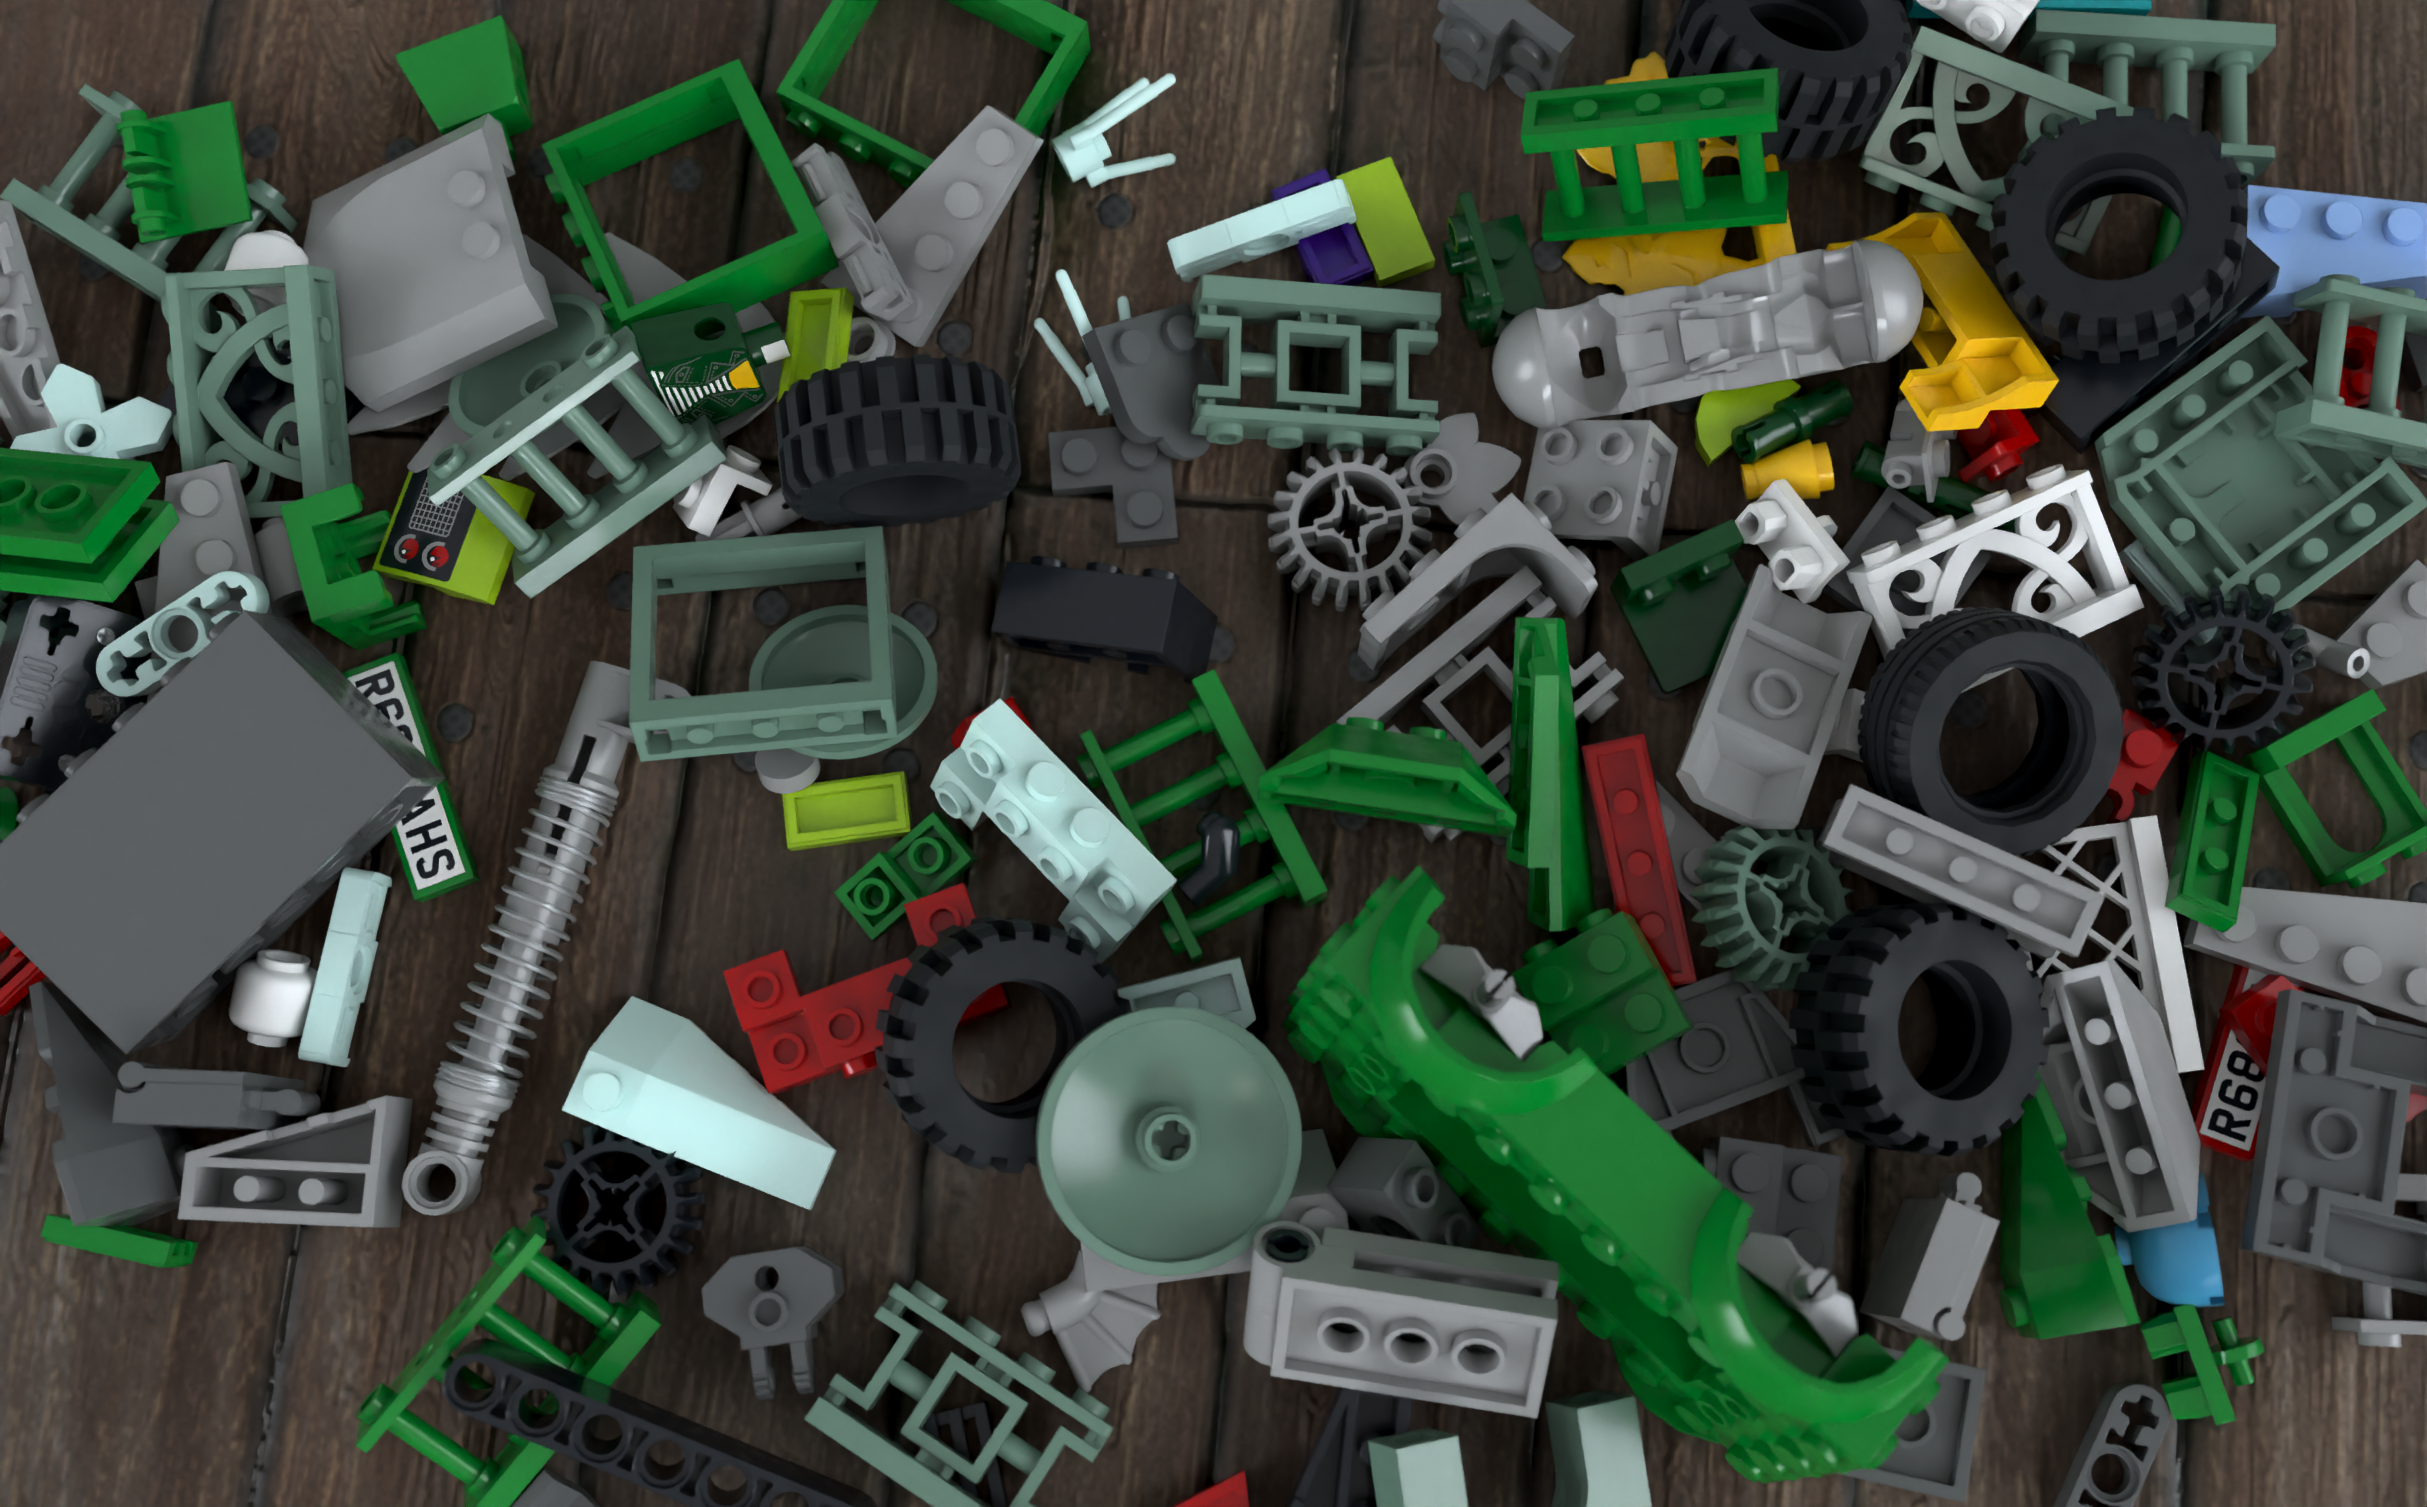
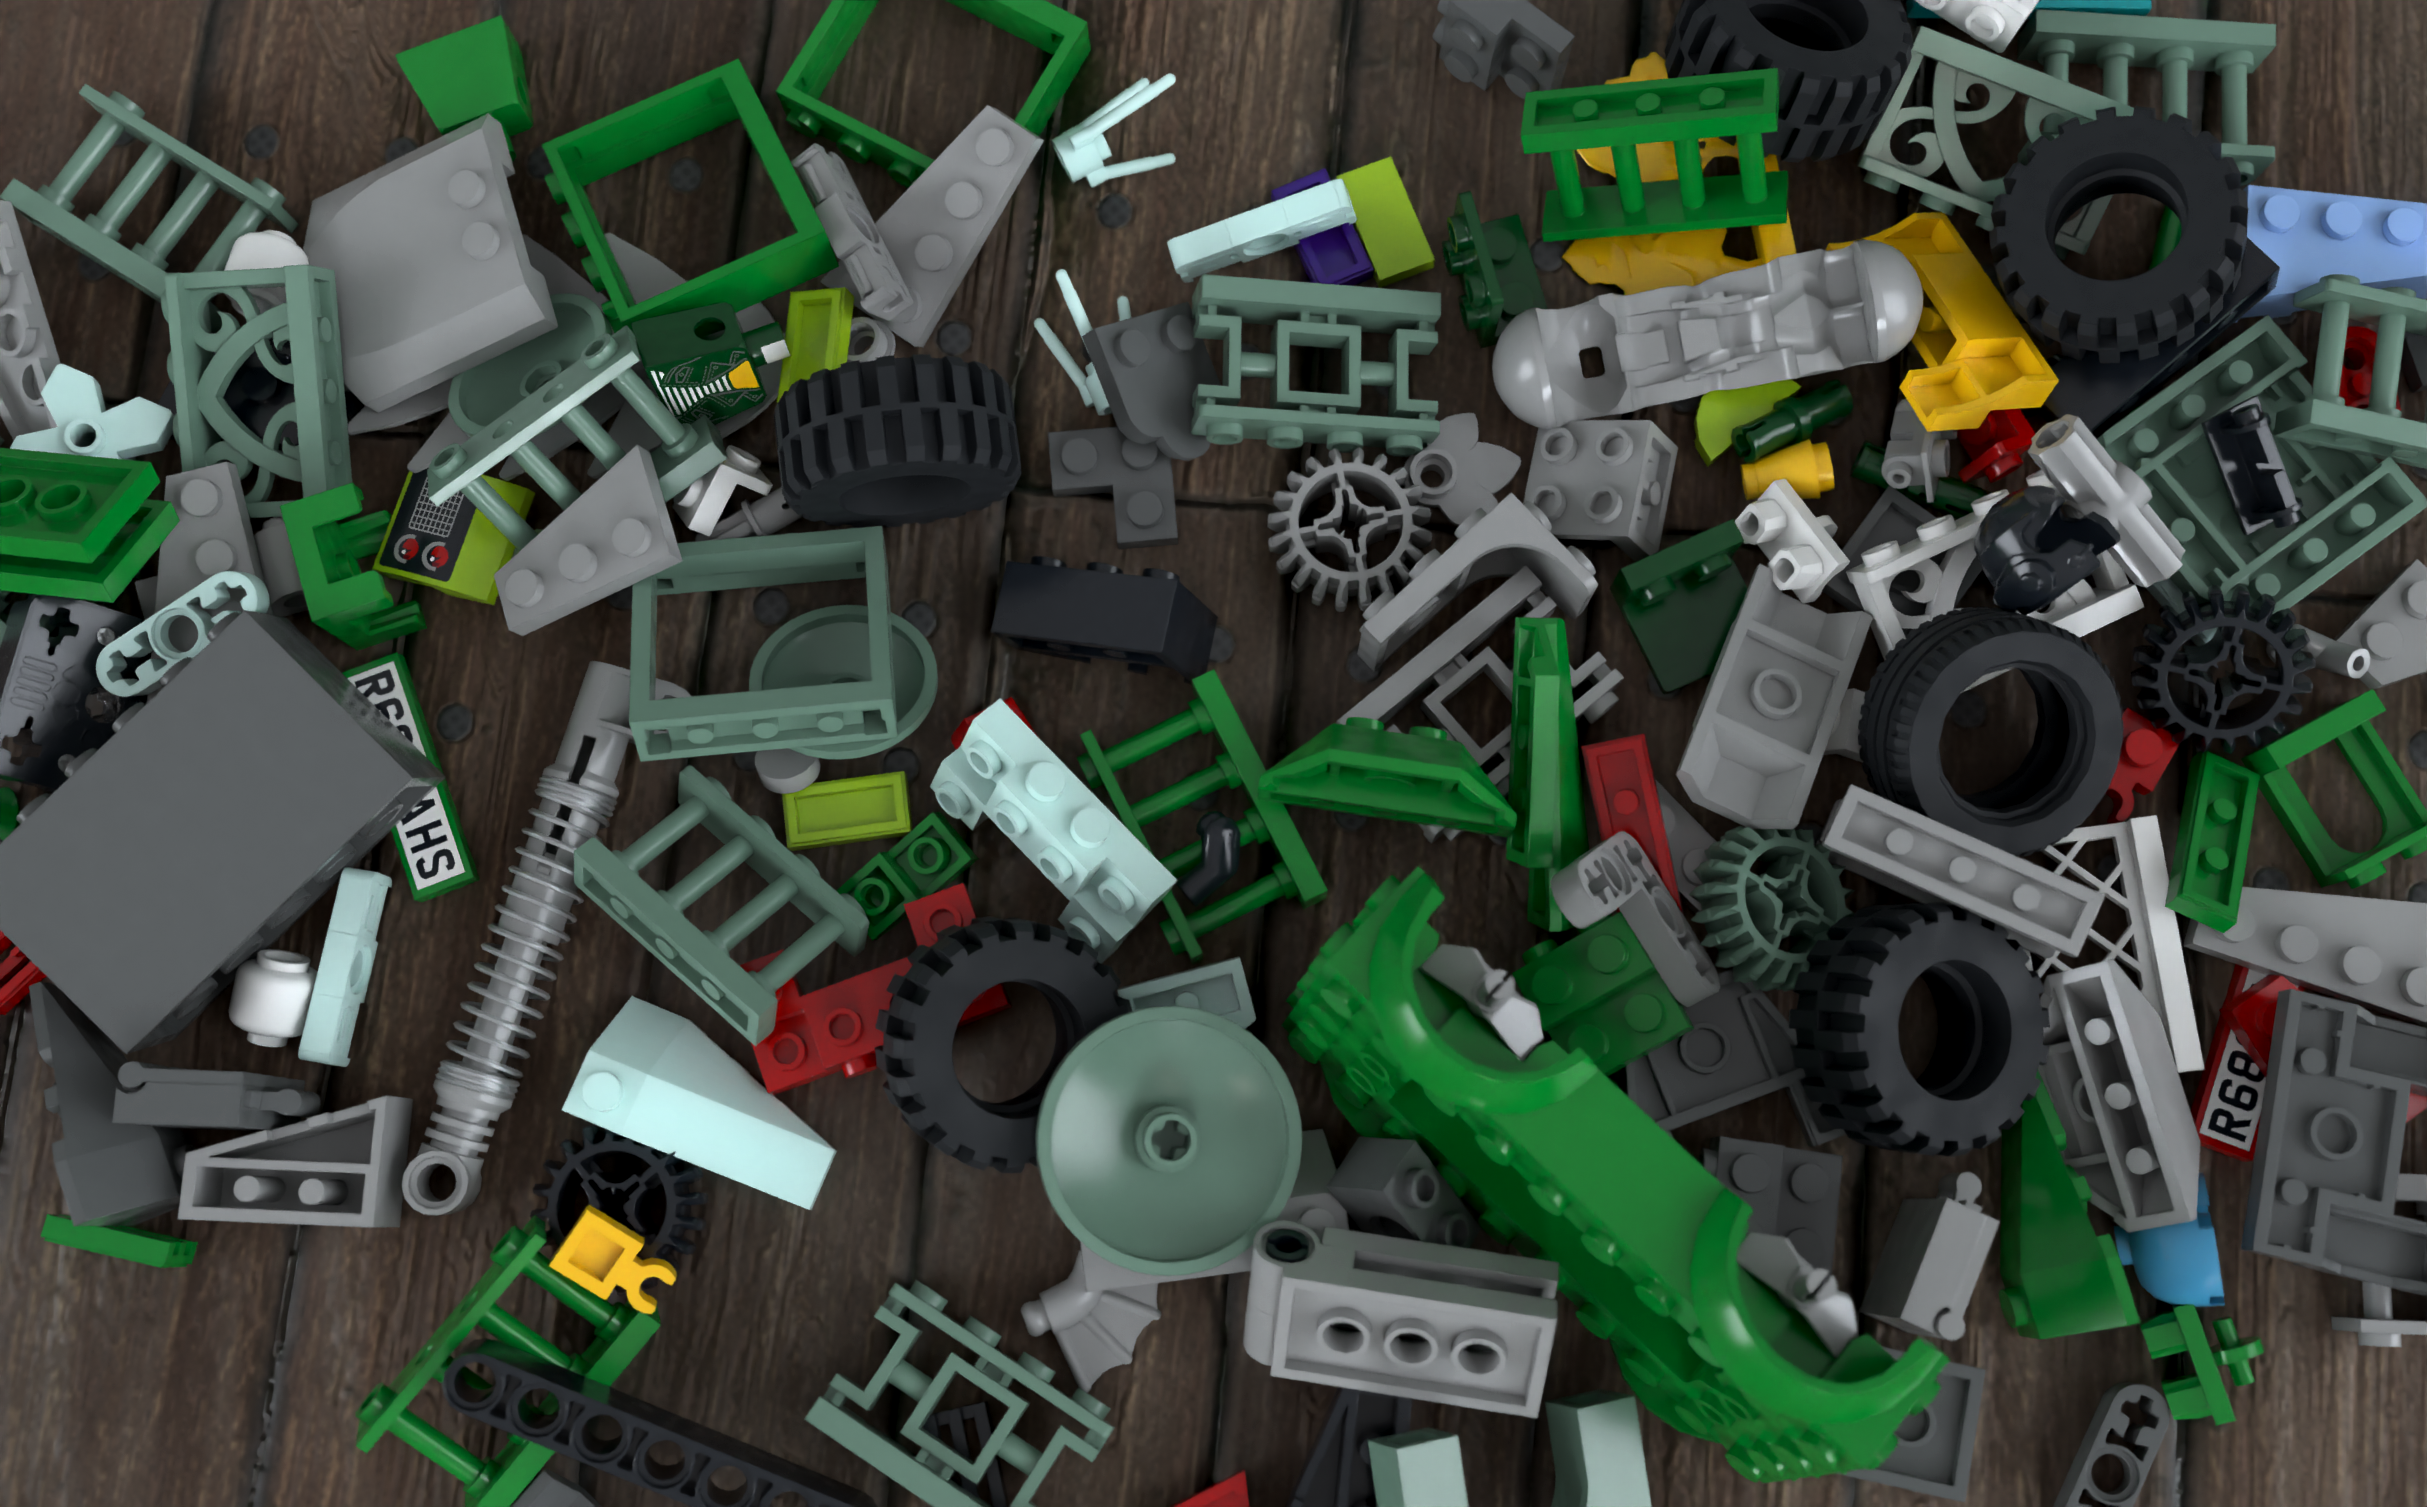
(184, 171): green hinge -> none
(592, 549): none -> light grey wing
(603, 1255): none -> yellow plate
(703, 957): none -> sand green fence
(769, 1316): dark grey hinge -> none
(1623, 878): none -> light grey beam
(2036, 550): none -> black helmet
(2103, 485): none -> light grey piece
(2252, 467): none -> black hinge

